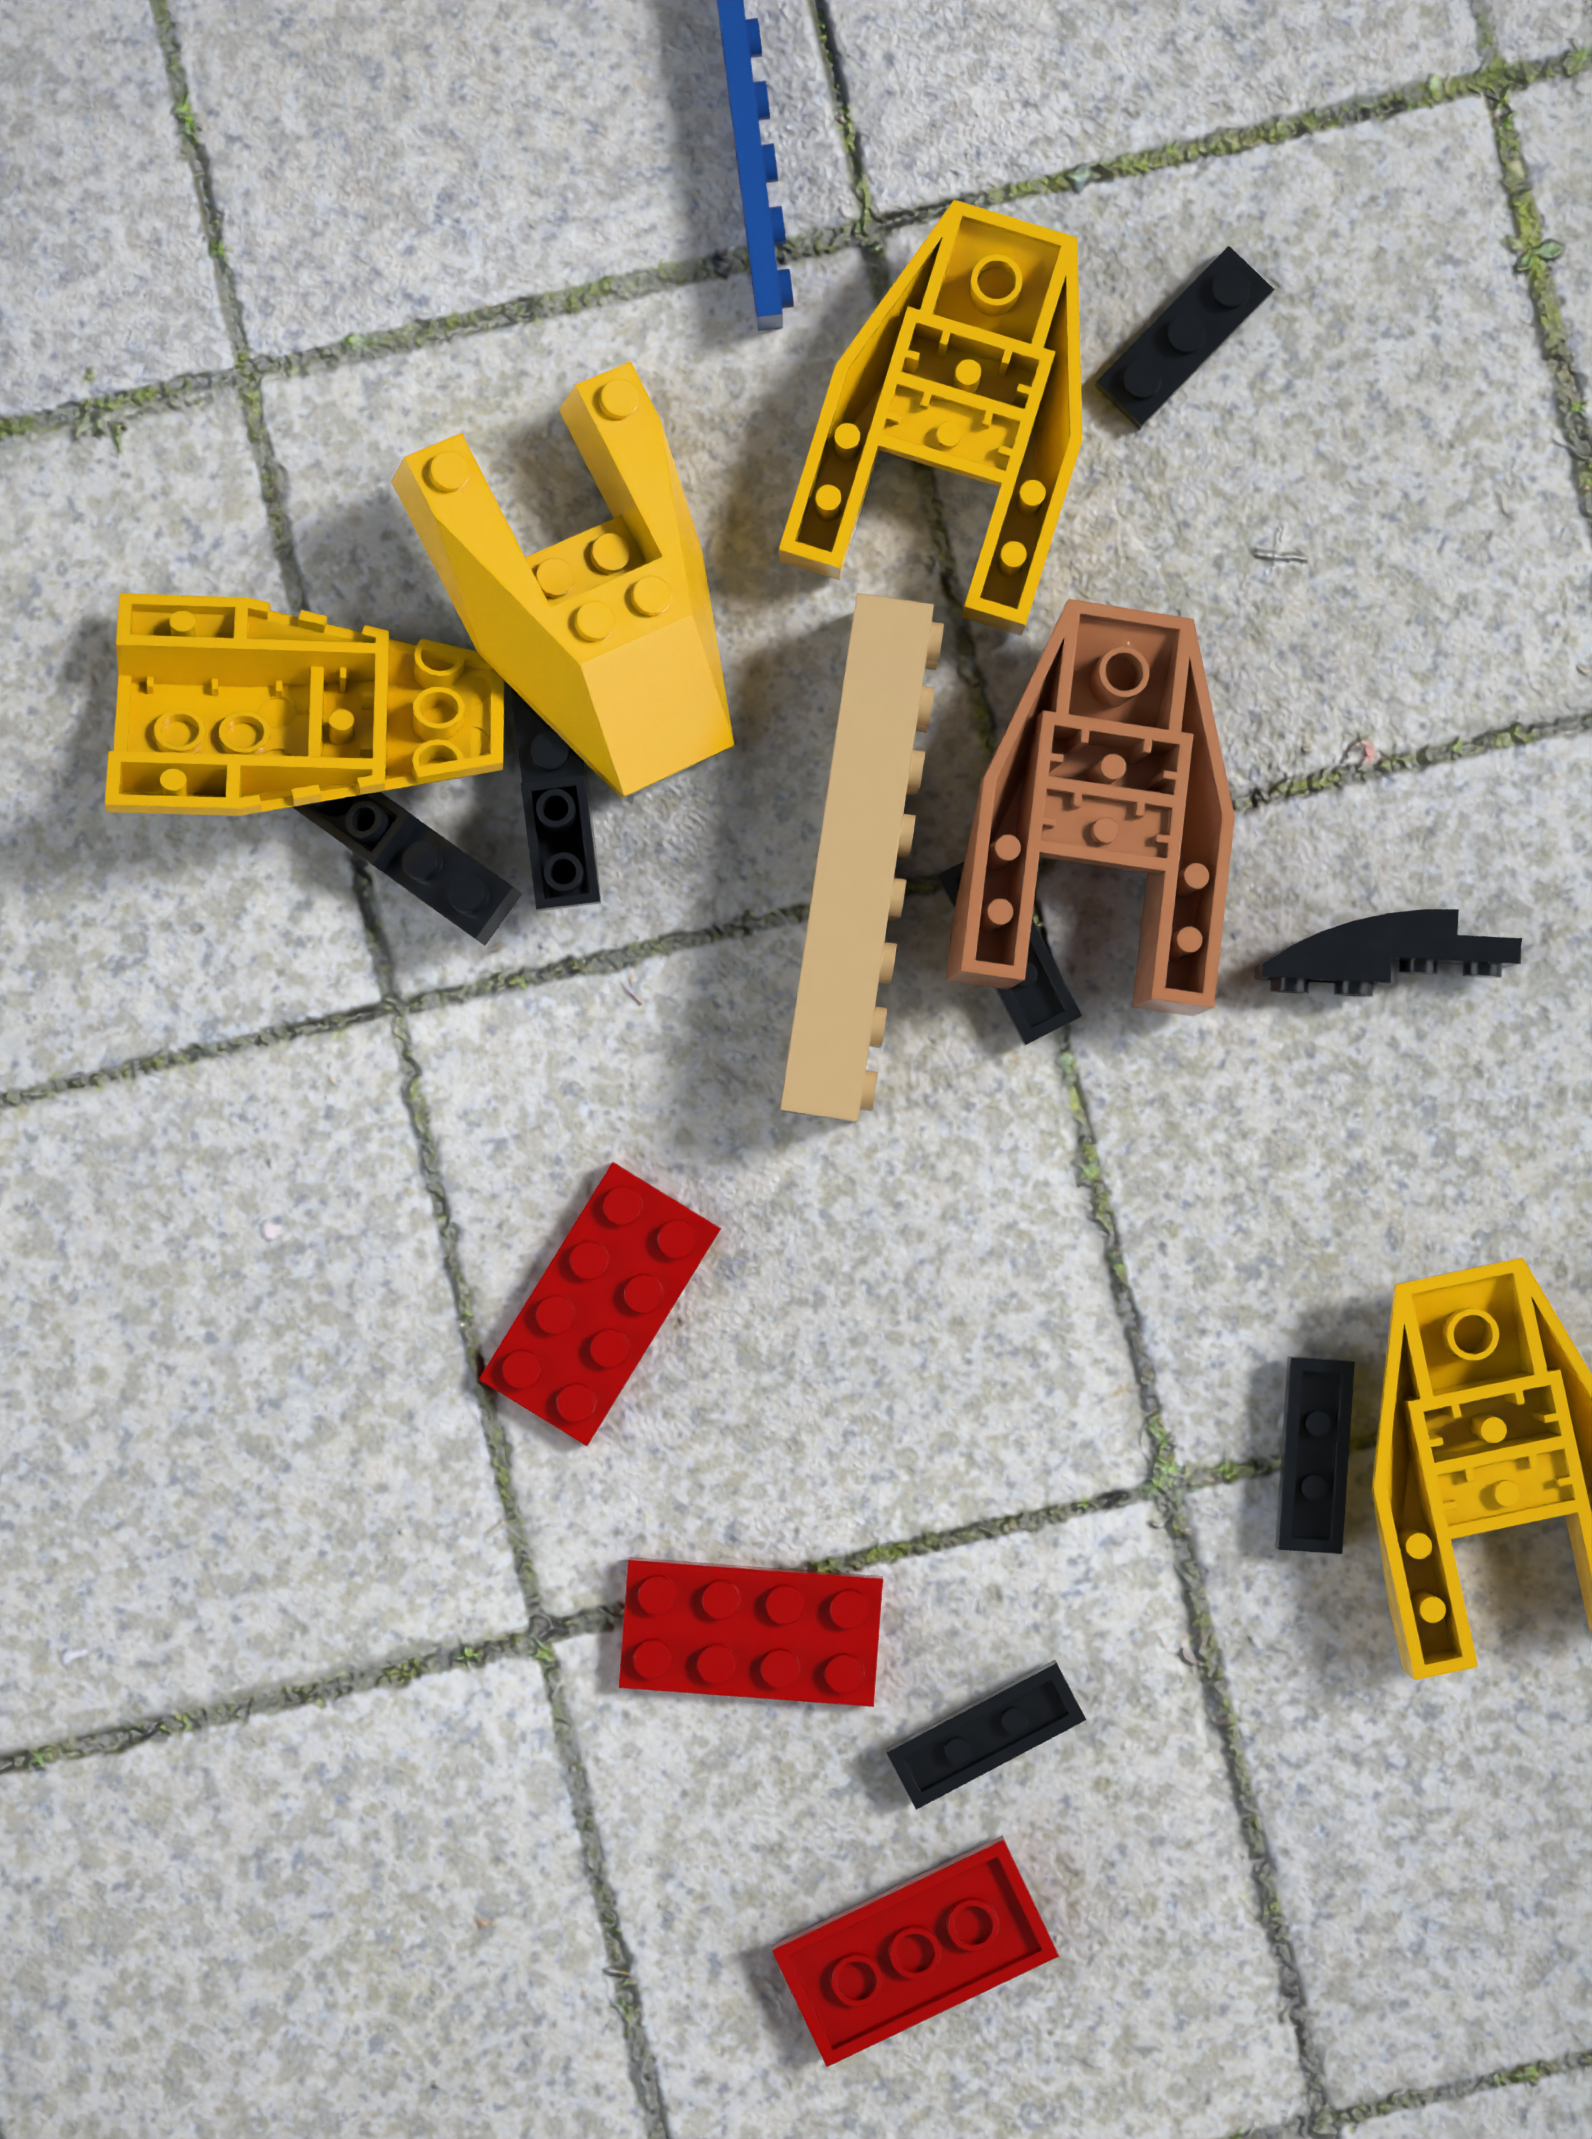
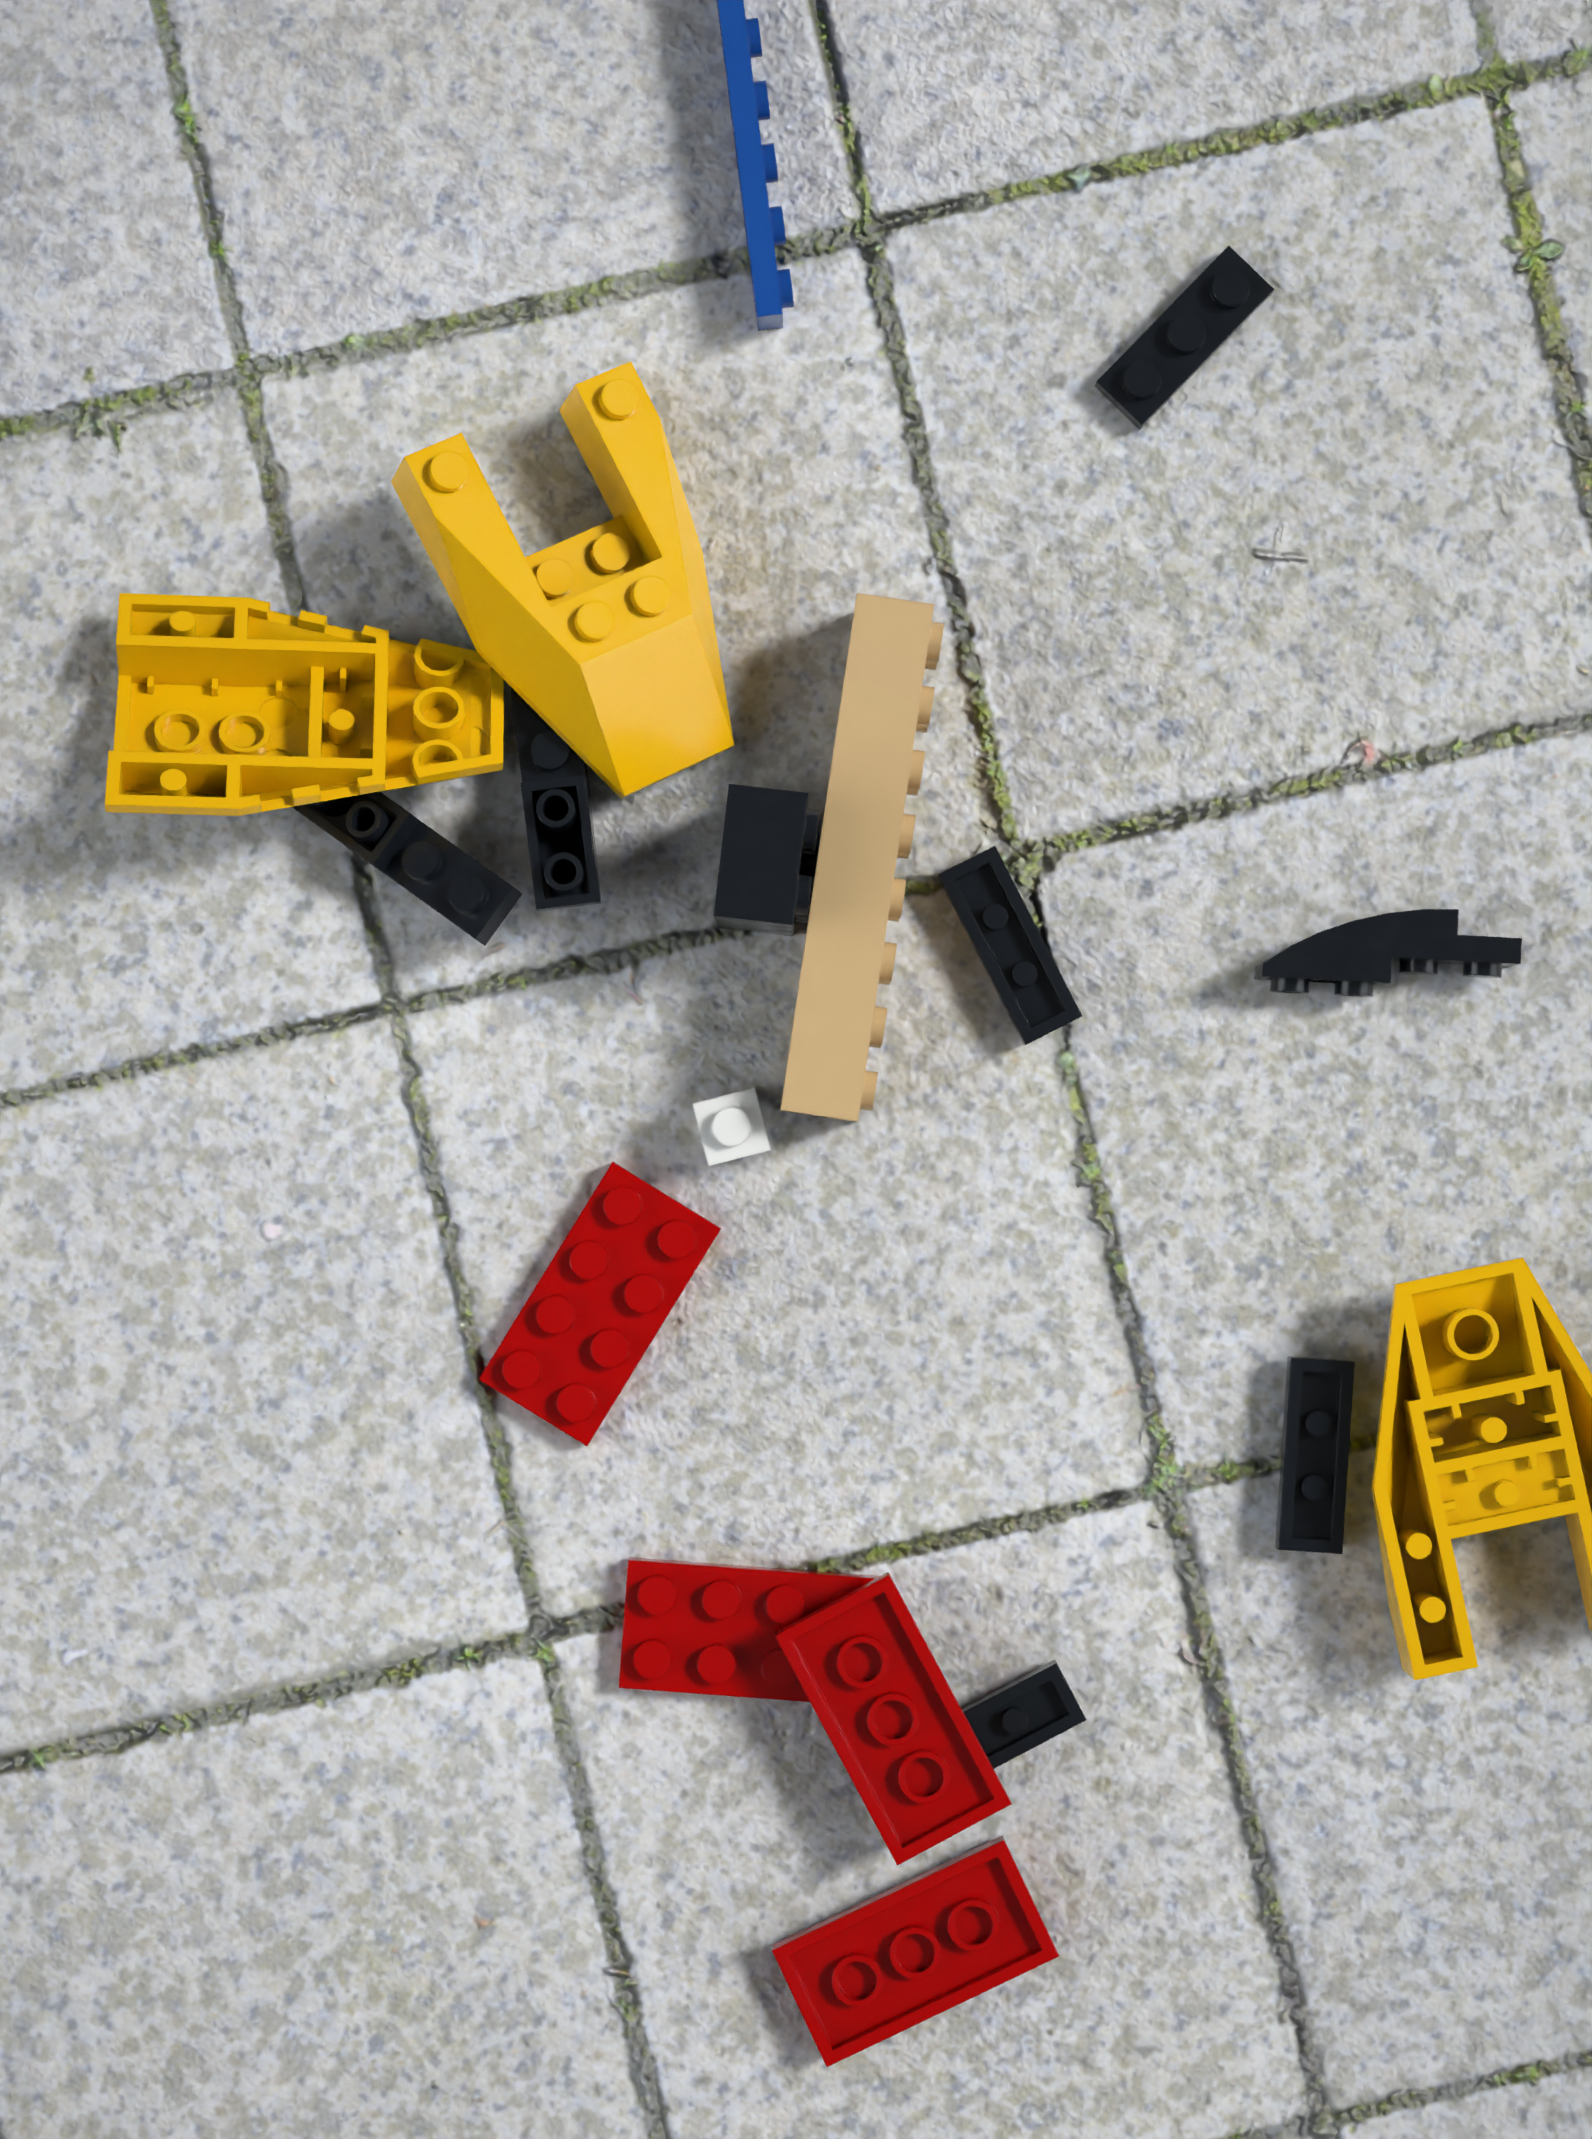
(731, 1126): none -> white brick
(762, 860): none -> black brick
(892, 1718): none -> red plate
(968, 374): yellow wedge -> none
(1109, 769): nougat wedge -> none

